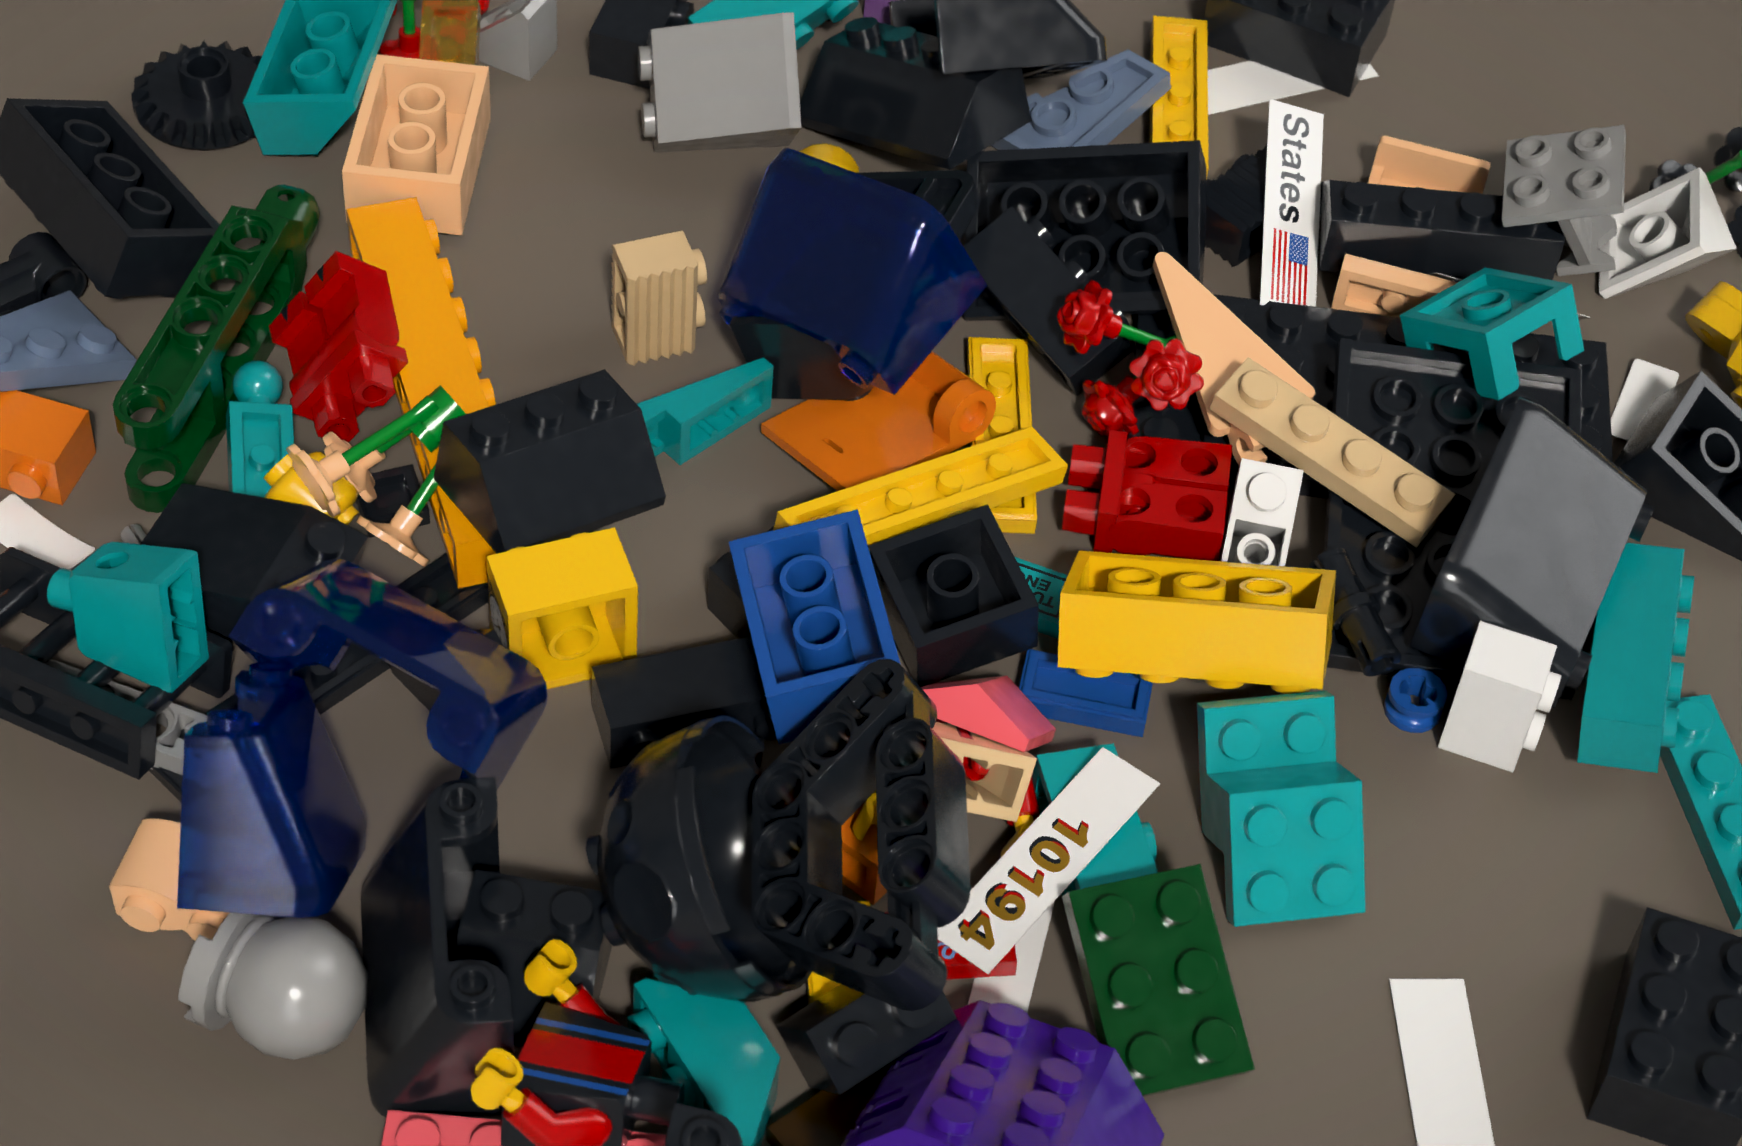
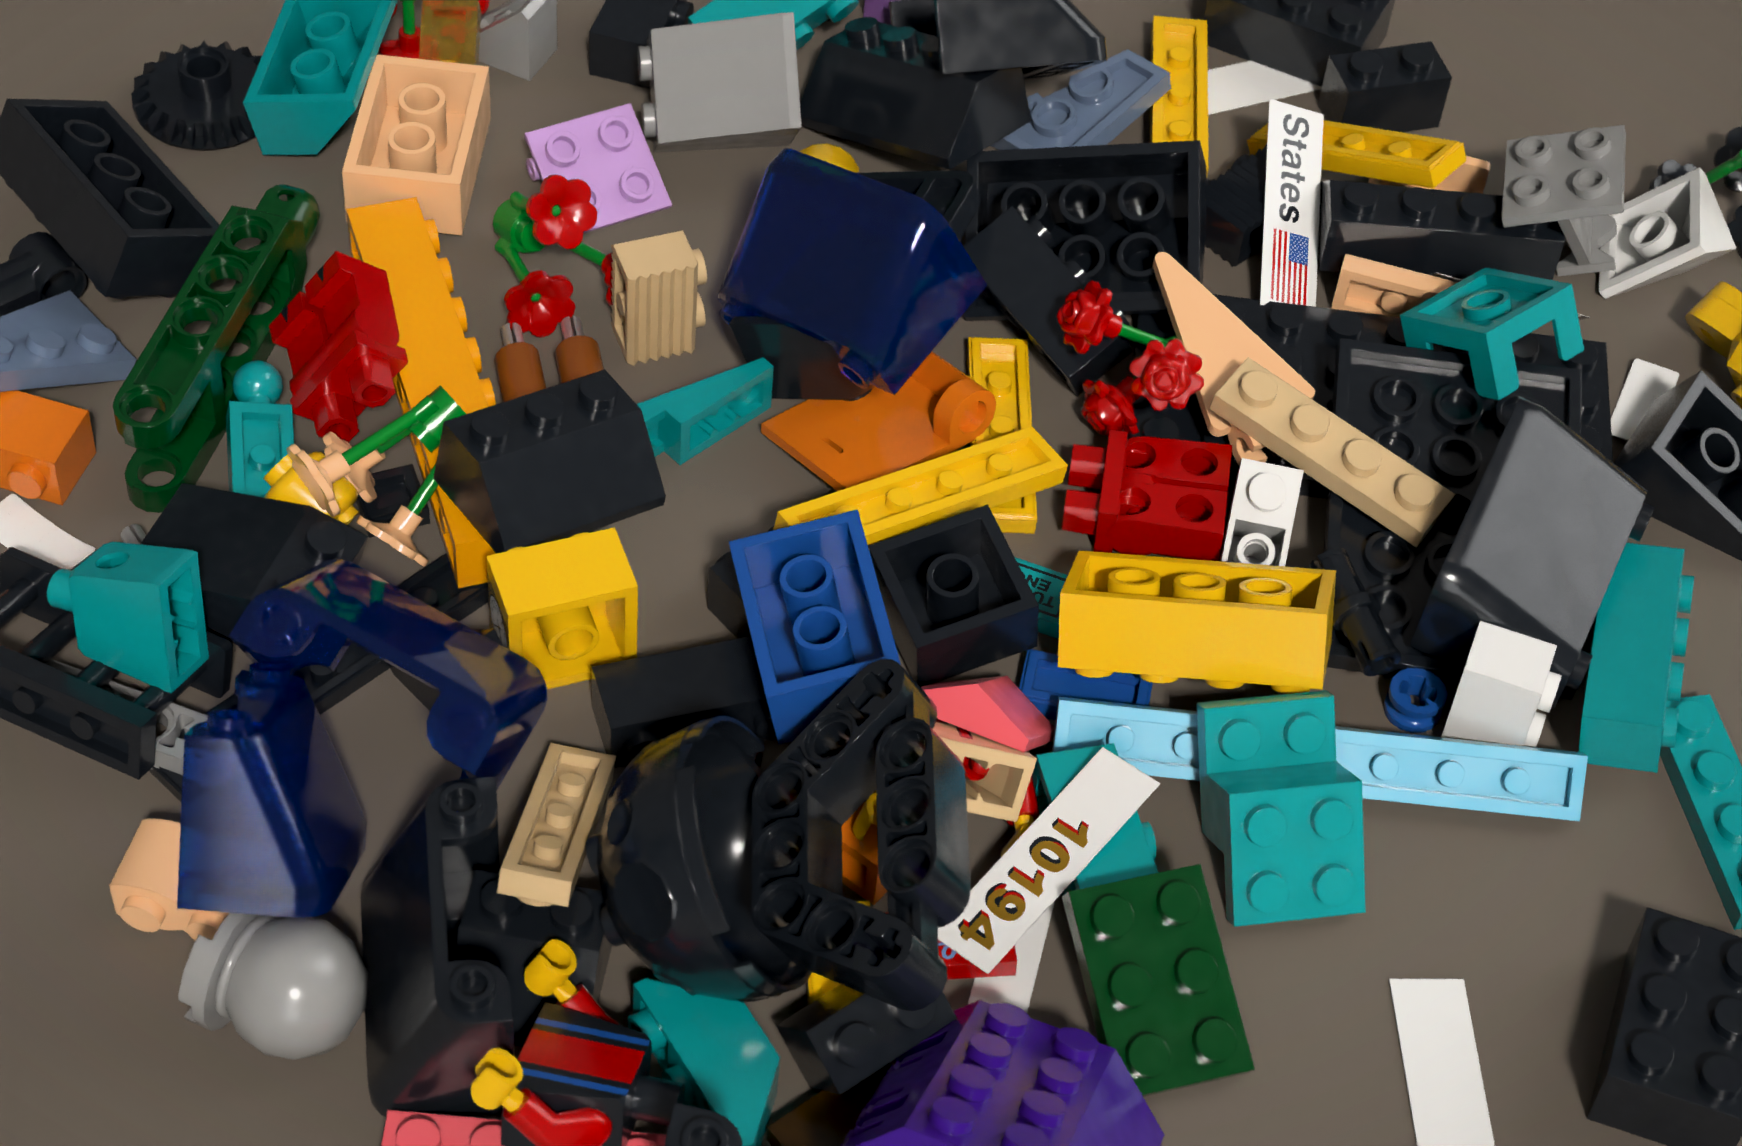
(520, 364): none -> dark orange piece
(529, 224): none -> red plant
(555, 825): none -> tan plate
(609, 156): none -> lavender hinge
(1382, 153): none -> yellow tile
(1386, 88): none -> black brick
(1388, 763): none -> medium azure plate

